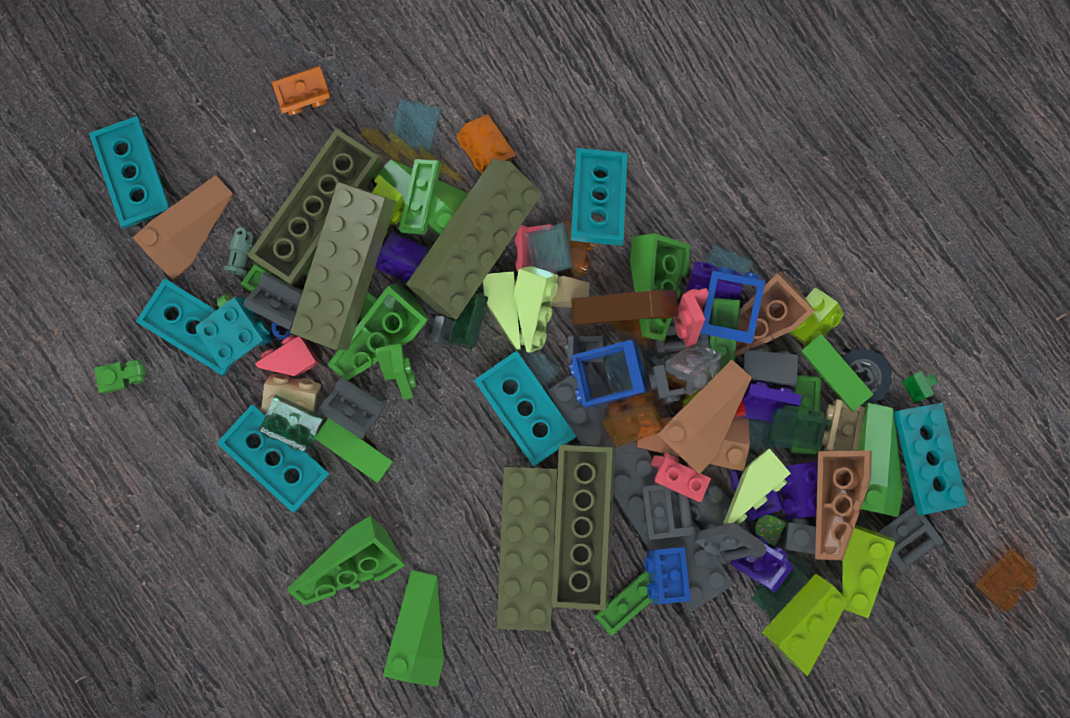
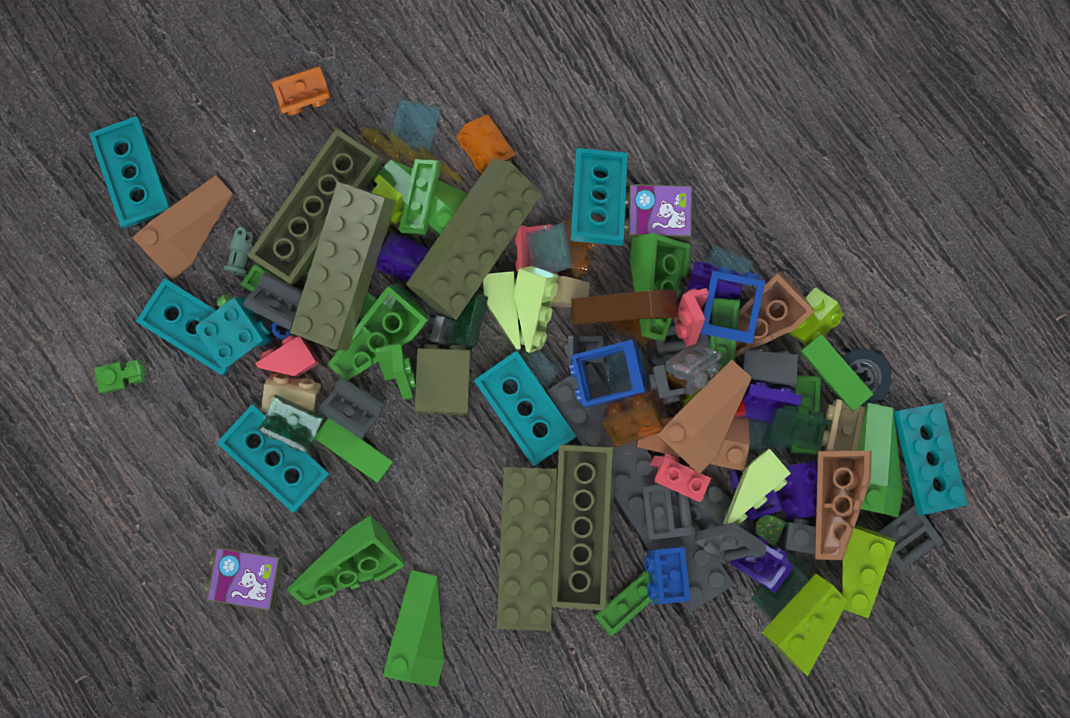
(244, 578): none -> brick
(443, 380): none -> olive brick
(659, 210): none -> brick
(919, 386): green tile -> none
(1007, 581): clear orange bracket -> none

